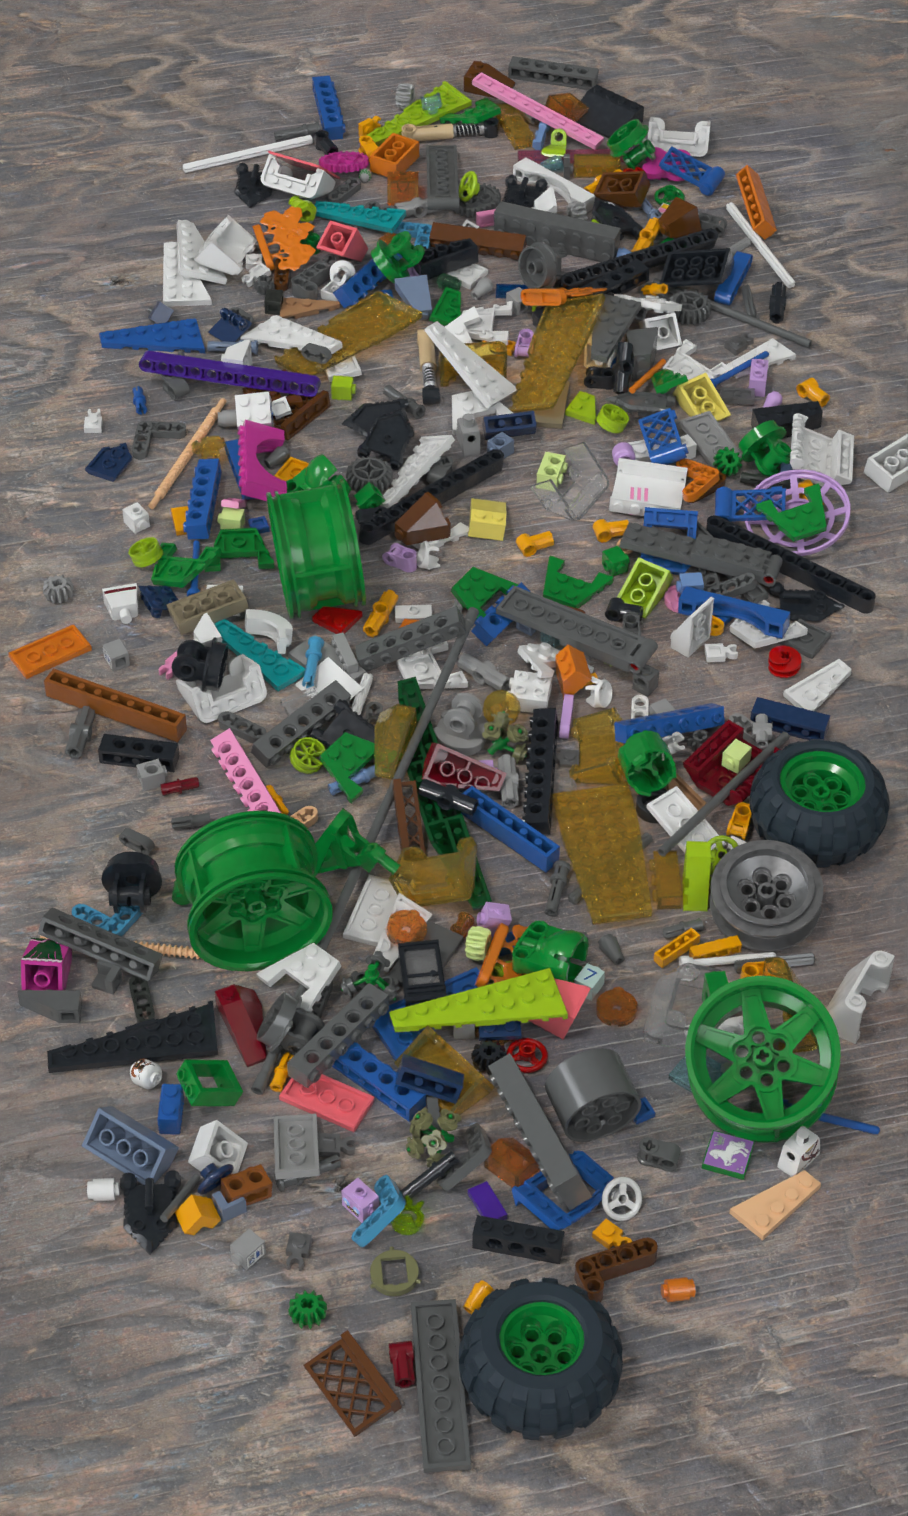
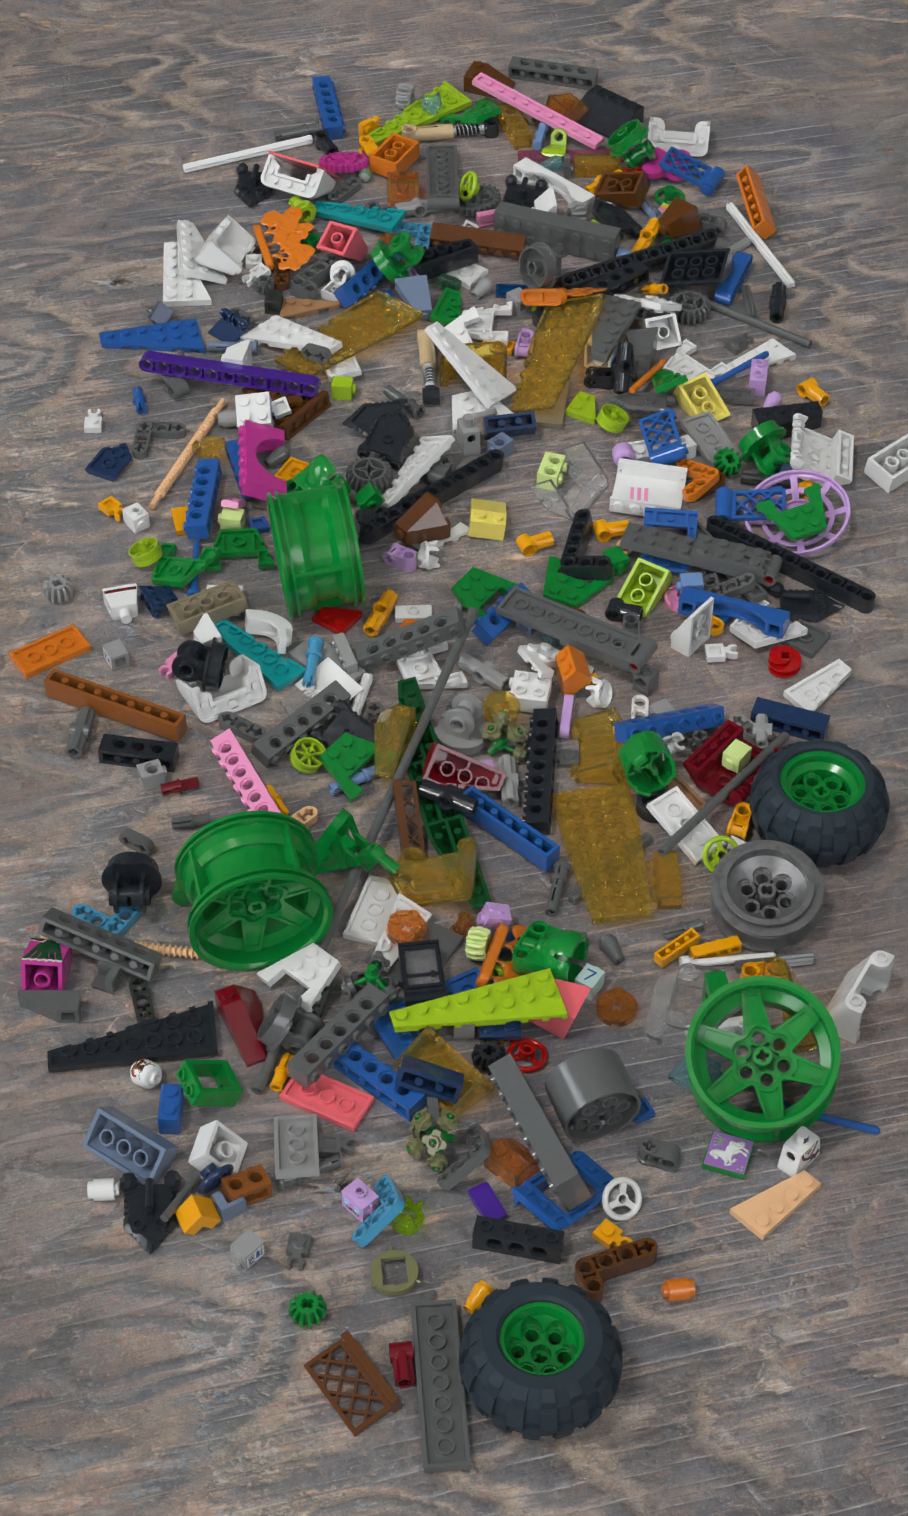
(111, 506): none -> light orange plate
(431, 1174): black pin -> none
(573, 558): none -> black beam
(696, 875): lime wedge -> none

